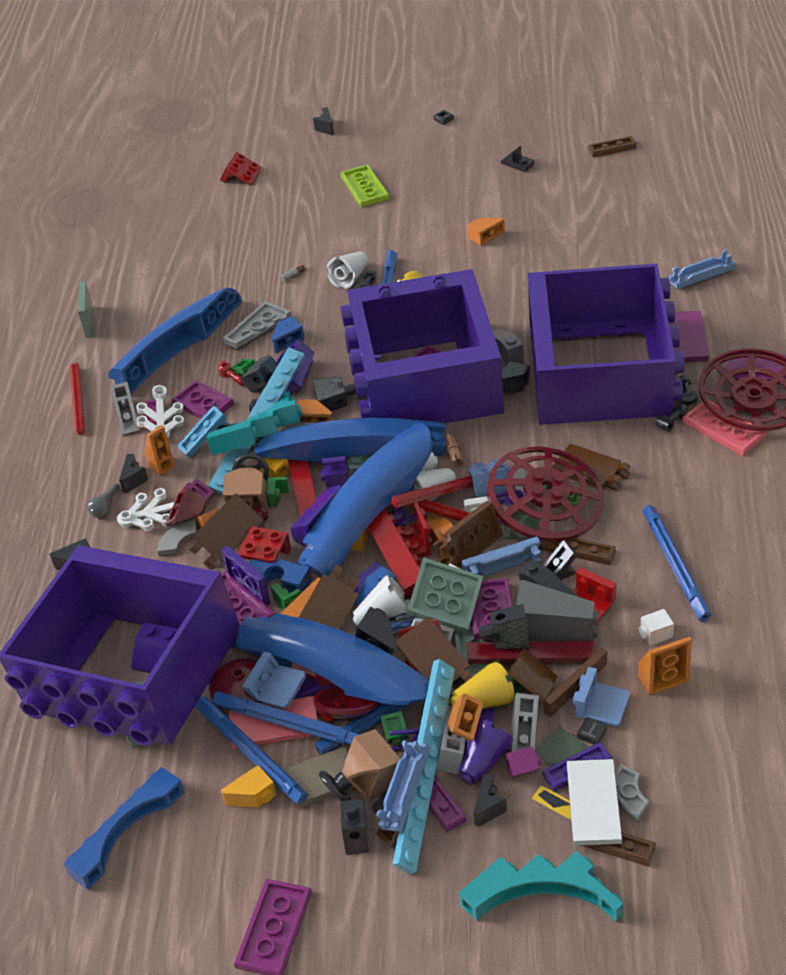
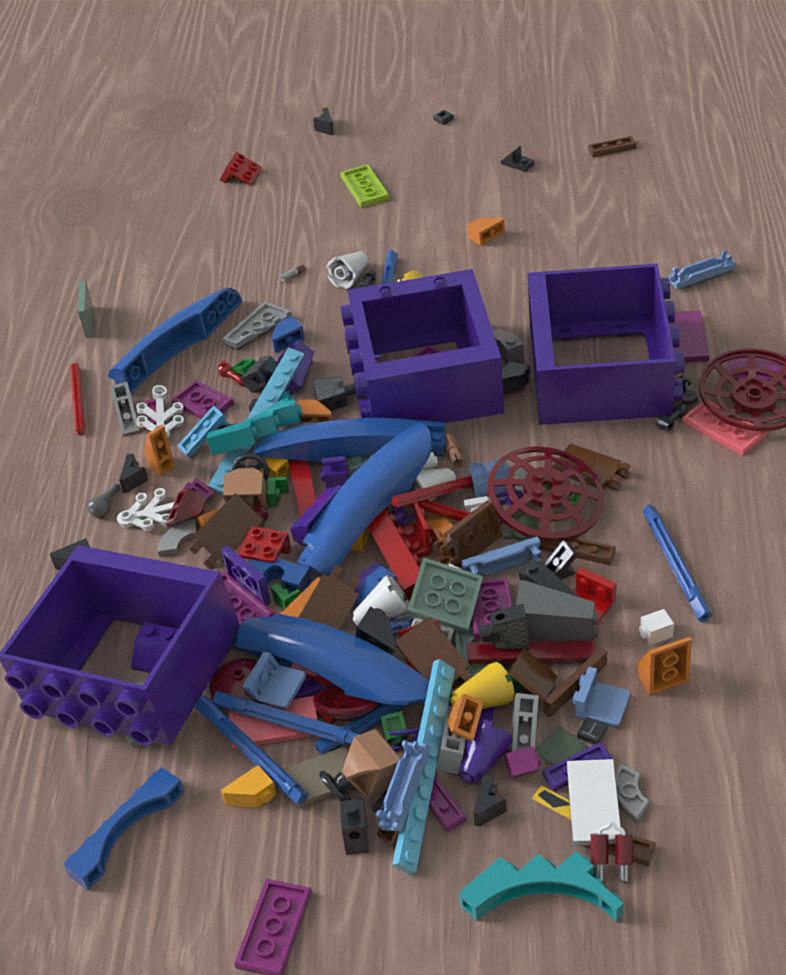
(600, 851): none -> dark red piece

